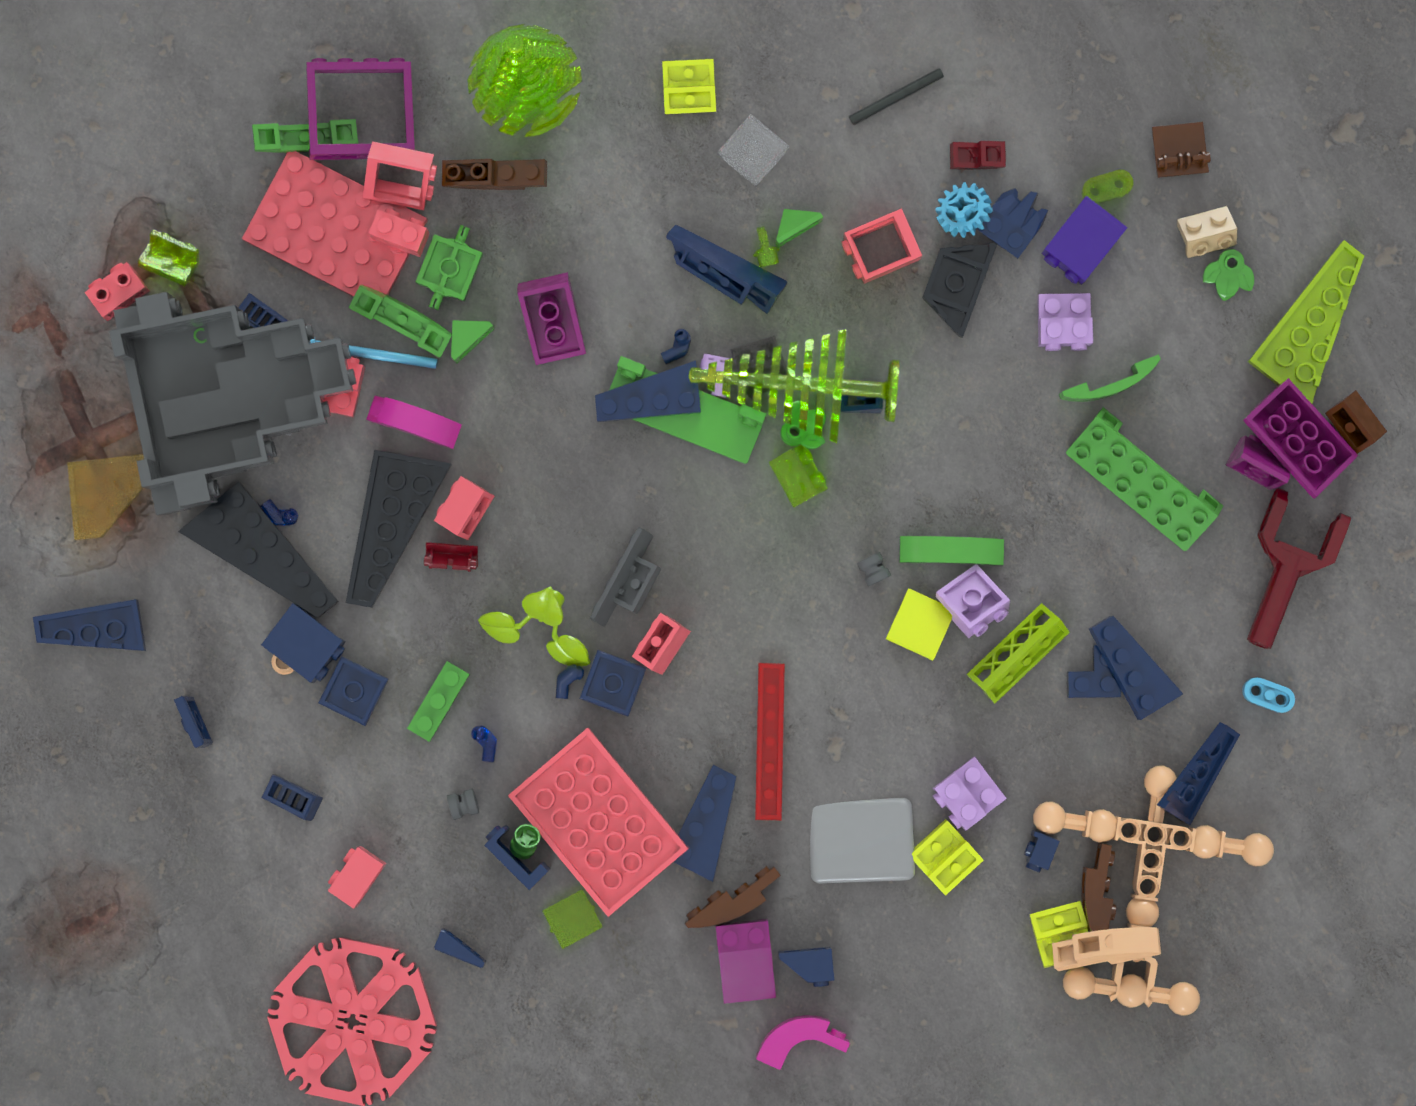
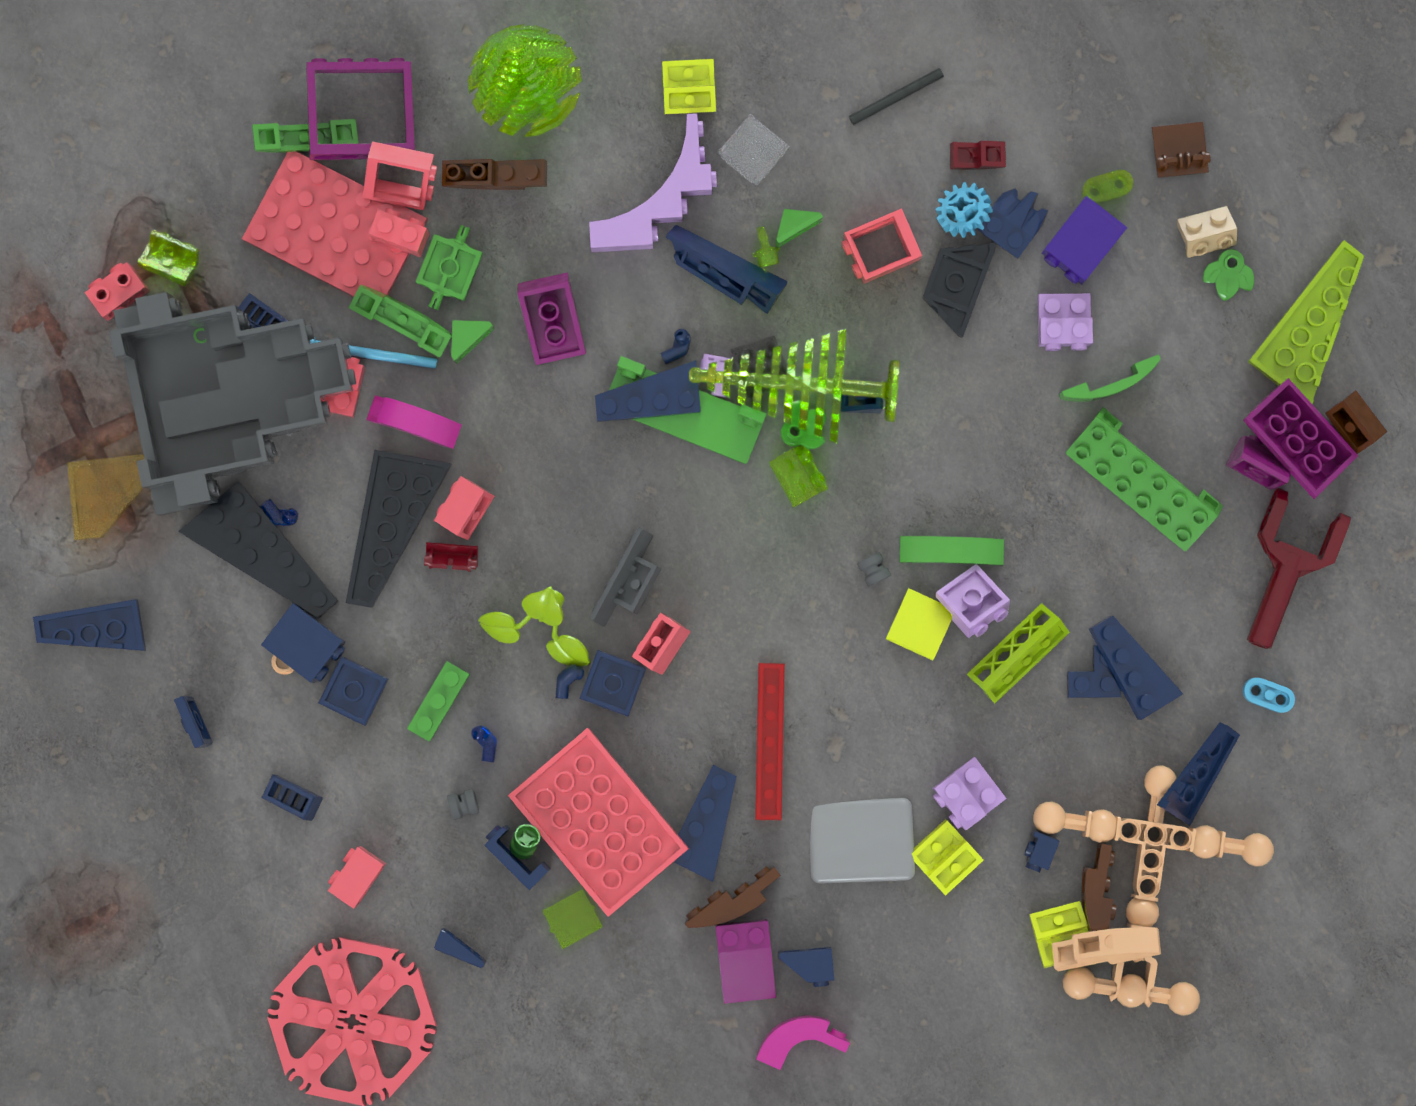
(635, 227): none -> lavender arch

